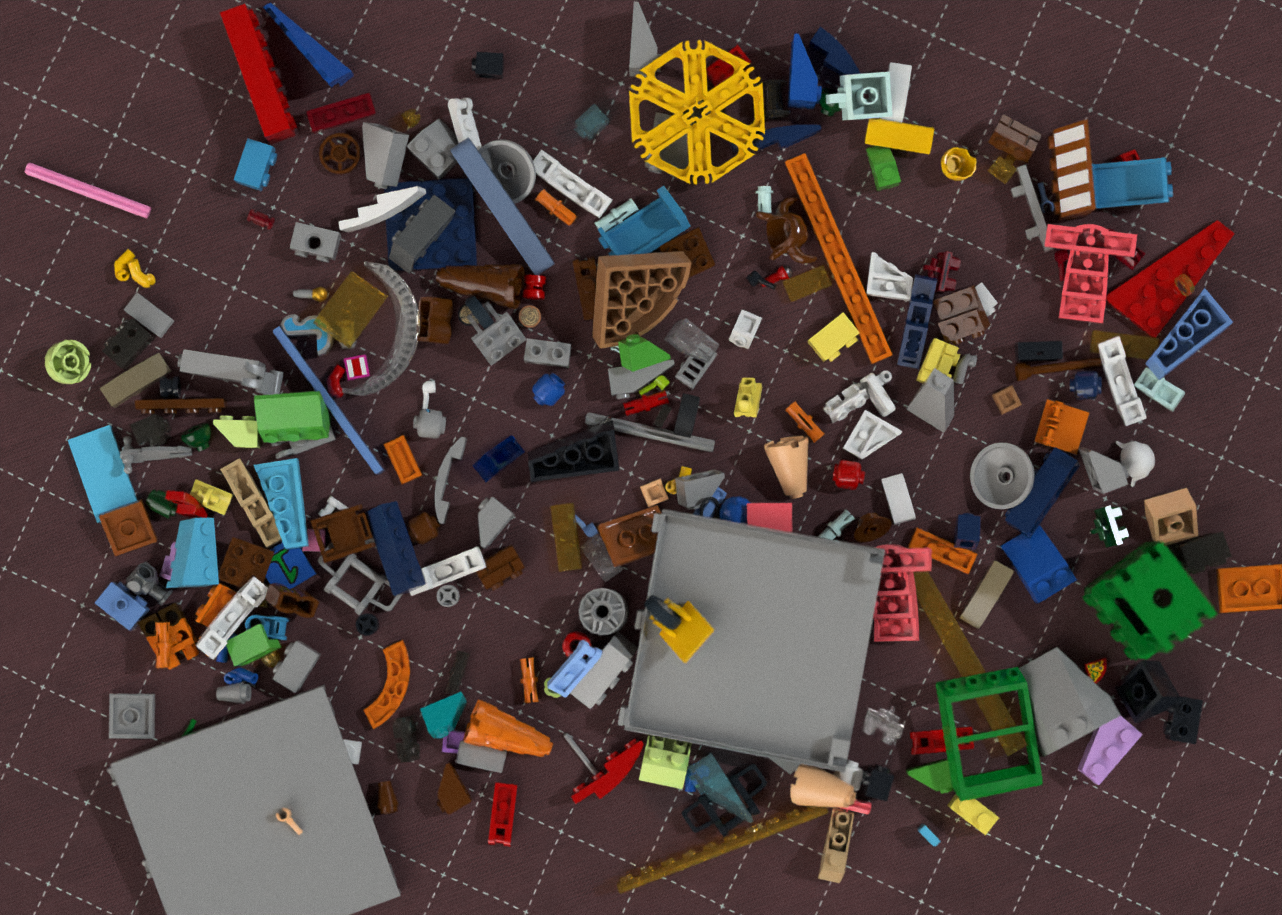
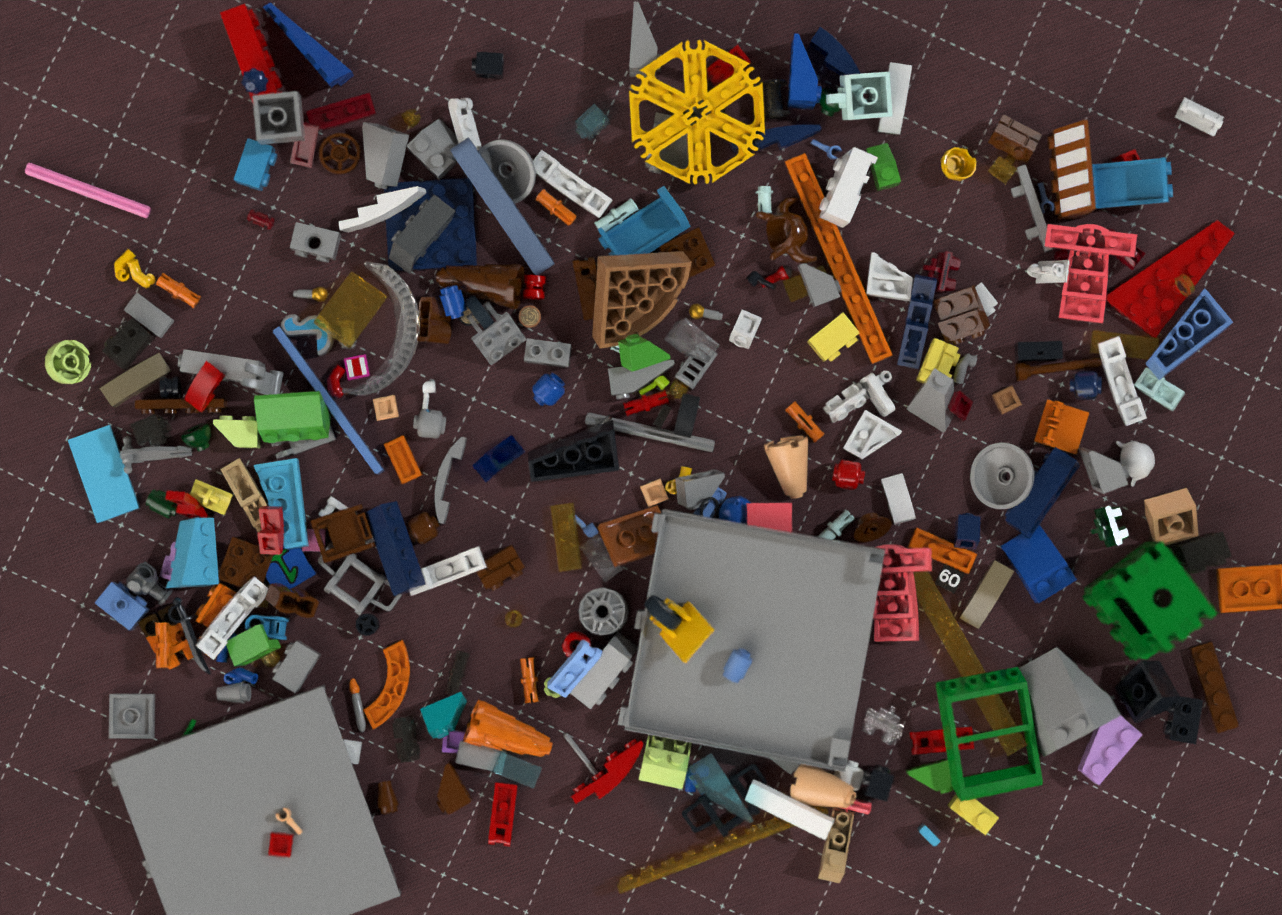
(128, 527): dark orange plate -> none
(178, 290): none -> orange pin
(189, 633): none -> black sword
(202, 388): none -> red slope
(254, 81): none -> dark blue piece
(272, 530): none -> red slope
(278, 118): none -> light grey brick
(280, 844): none -> red tile
(304, 150): none -> dark red tile
(357, 703): none -> light grey piece
(385, 408): none -> light nougat tile
(448, 595): light grey wheel -> none
(453, 301): none -> blue brick
(492, 520): light grey slope -> none
(517, 769): none -> clear light blue tile
(518, 620): none -> clear yellow hinge
(677, 389): none -> clear yellow hinge
(697, 311): none -> piece
(737, 665): none -> medium blue brick
(748, 398): light yellow hips -> none
(789, 809): none -> white tile
(819, 285): none -> light grey slope
(826, 148): none -> medium blue hand
(846, 186): none -> white wedge
(899, 135): yellow slope -> none
(949, 578): none -> clear smoke tile
(960, 405): none -> dark red tile
(1050, 271): none -> white hinge
(1096, 669): tile -> none
(1199, 117): none -> white hinge
(1214, 687): none -> reddish brown plate

